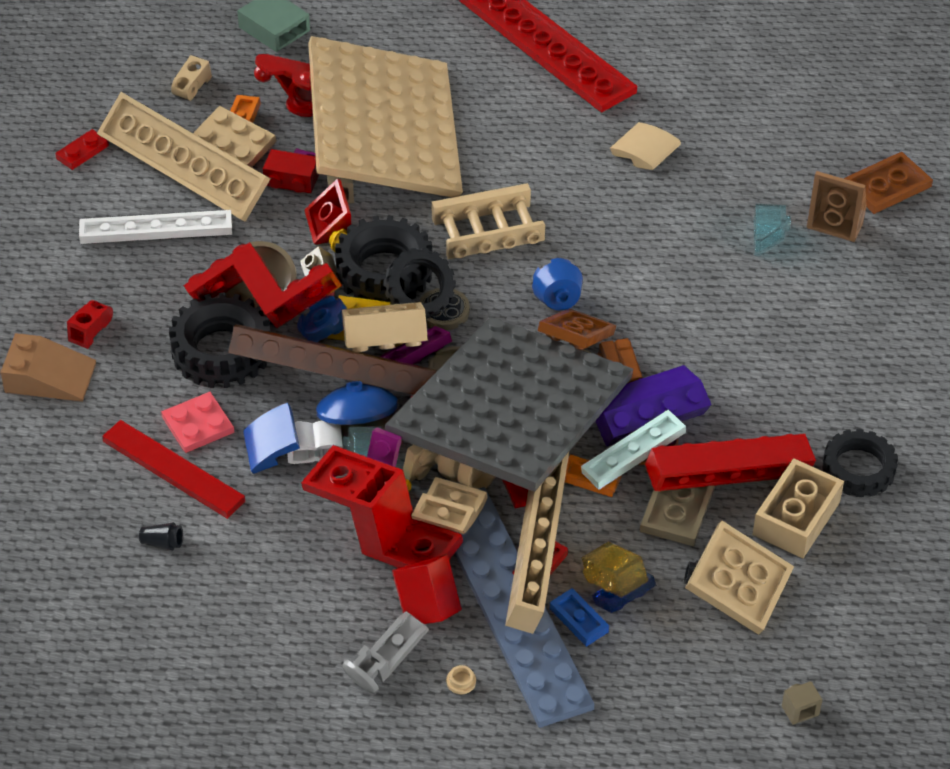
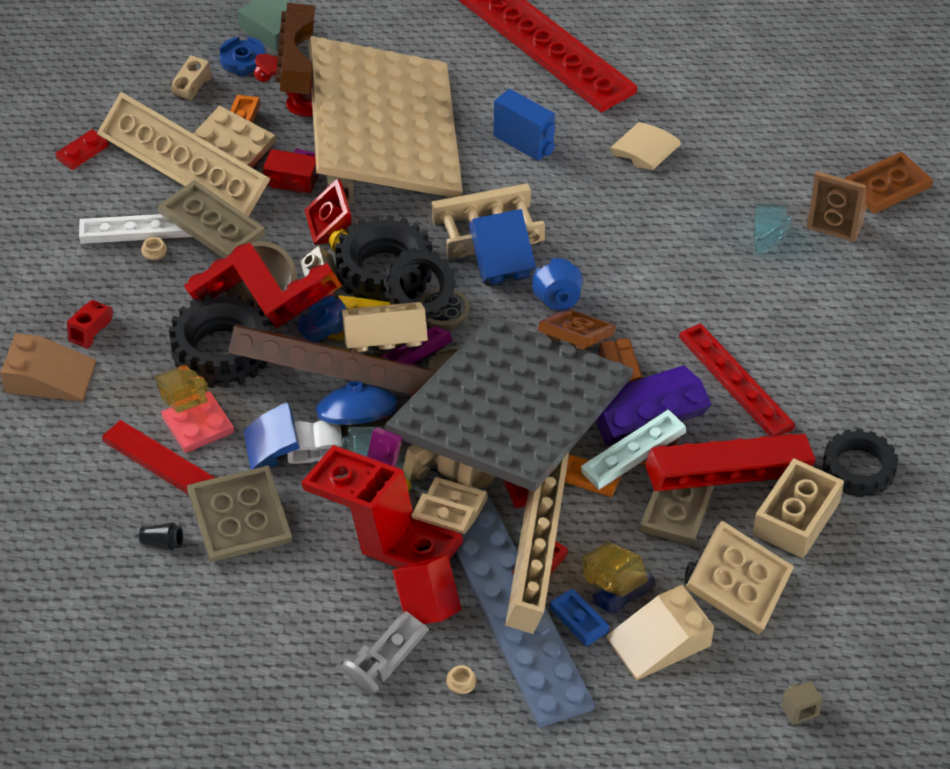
(153, 248): none -> tan plate
(181, 388): none -> clear yellow brick
(210, 219): none -> dark tan plate
(239, 513): none -> dark tan plate
(244, 64): none -> blue plate
(292, 65): none -> reddish brown arch
(502, 247): none -> blue brick
(524, 124): none -> blue brick
(662, 633): none -> tan slope
(736, 381): none -> red tile

